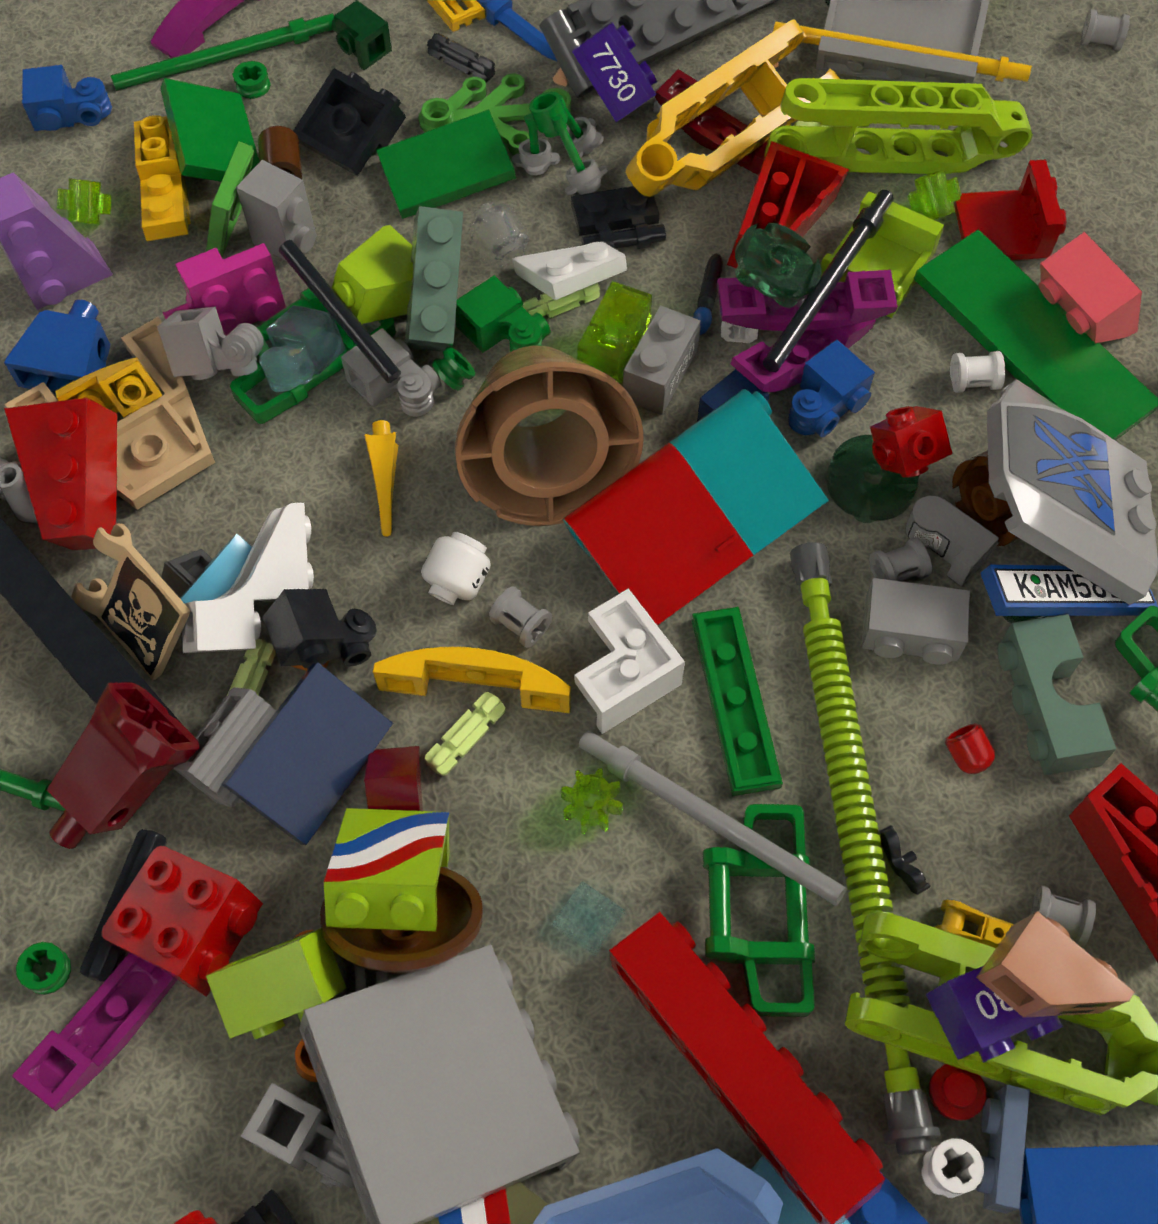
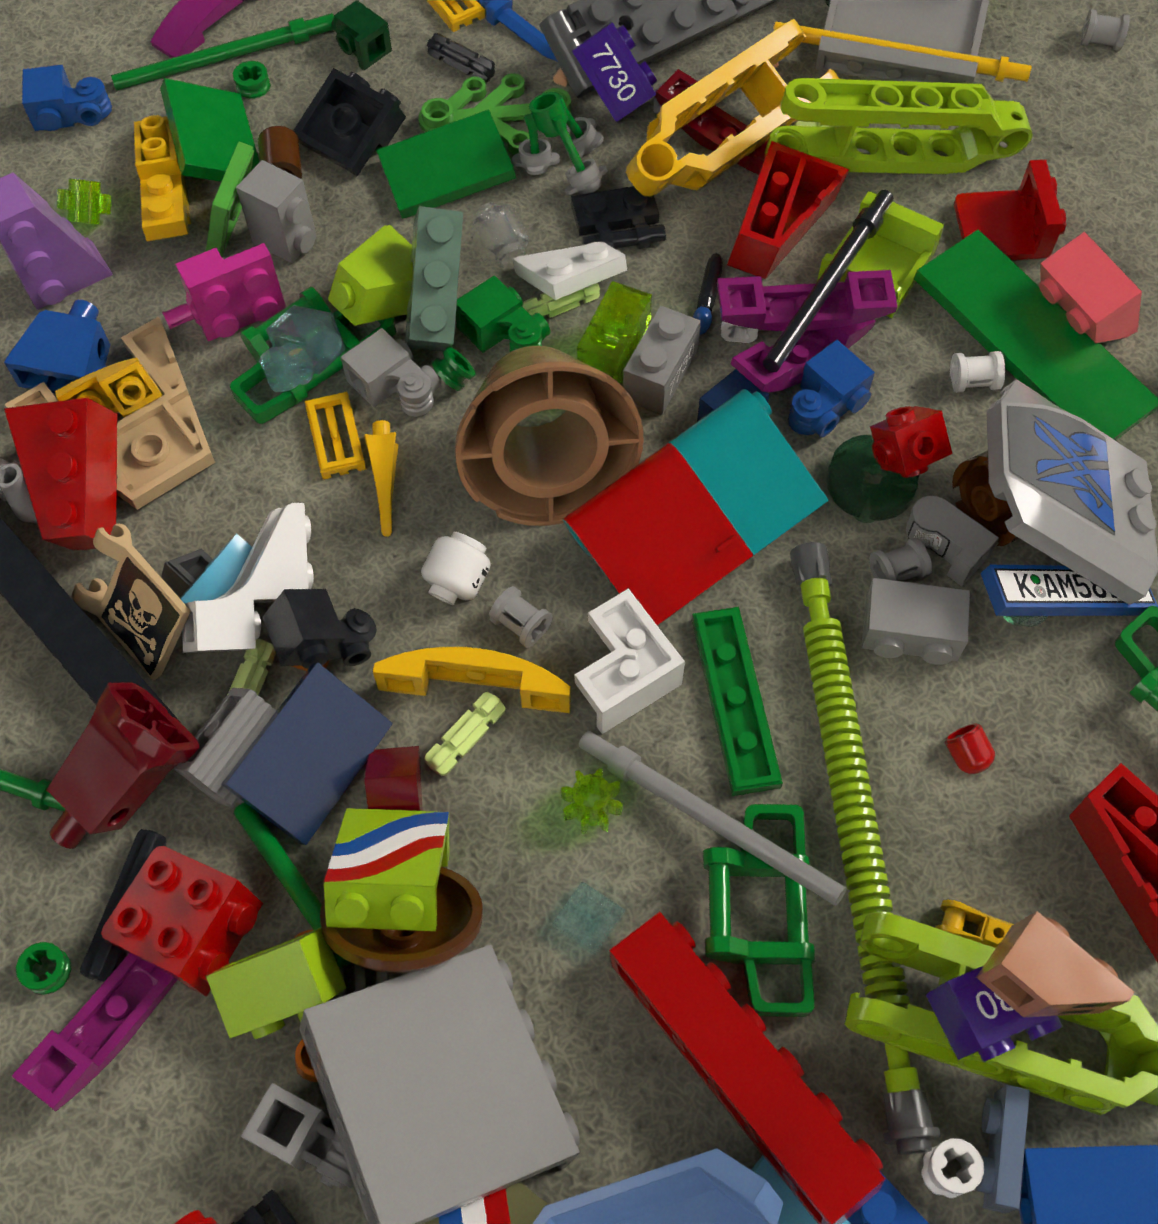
(200, 348): light grey brick -> none
(283, 868): none -> green bar
(339, 311): black bar -> none
(341, 465): none -> yellow tile
(785, 281): clear green plate -> none
(901, 864): black piece -> none
(935, 195): clear neon green gear -> none
(957, 1093): red plate -> none
(1059, 732): sand green arch -> none
(1072, 915): light grey bush -> none

